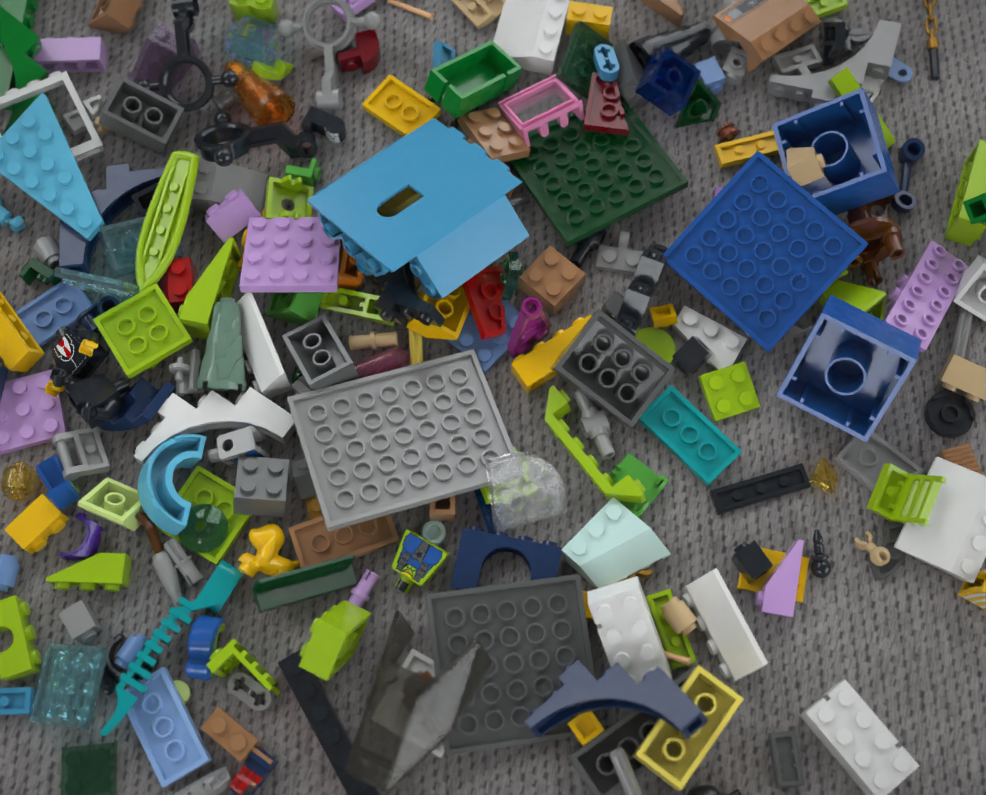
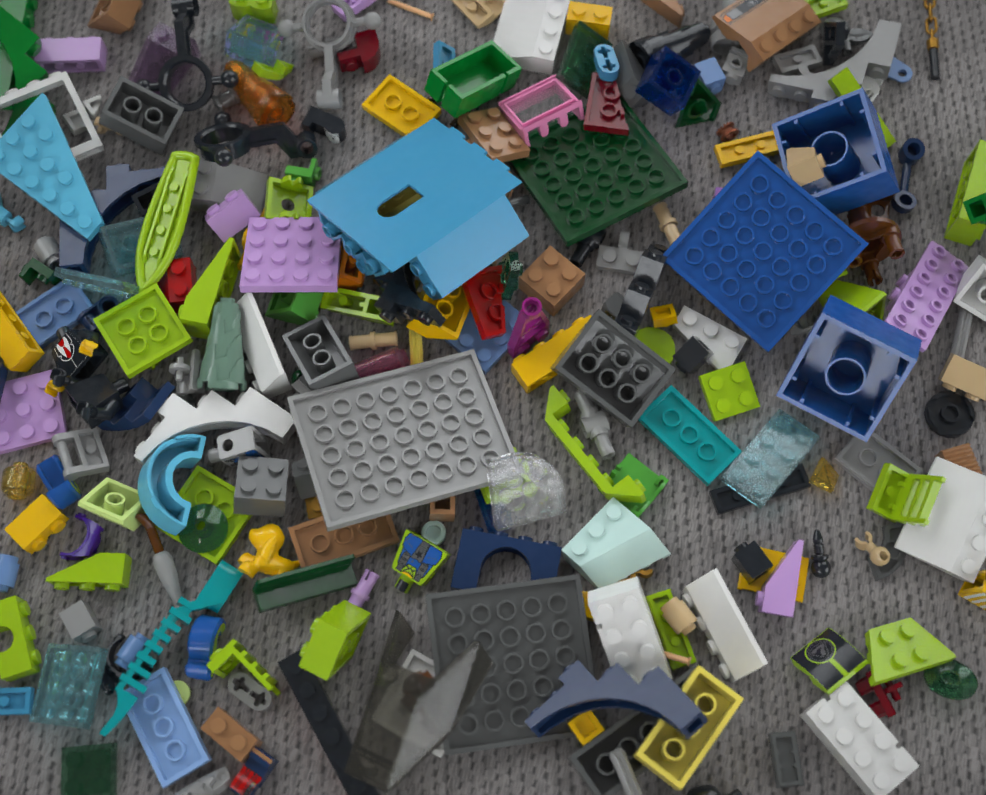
(183, 562): light grey axle -> none
(667, 222): none -> tan pin
(769, 458): none -> clear light blue plate
(829, 660): none -> black slope
(883, 705): none -> dark red hips
(903, 650): none -> lime wing
(951, 680): none -> clear green dish

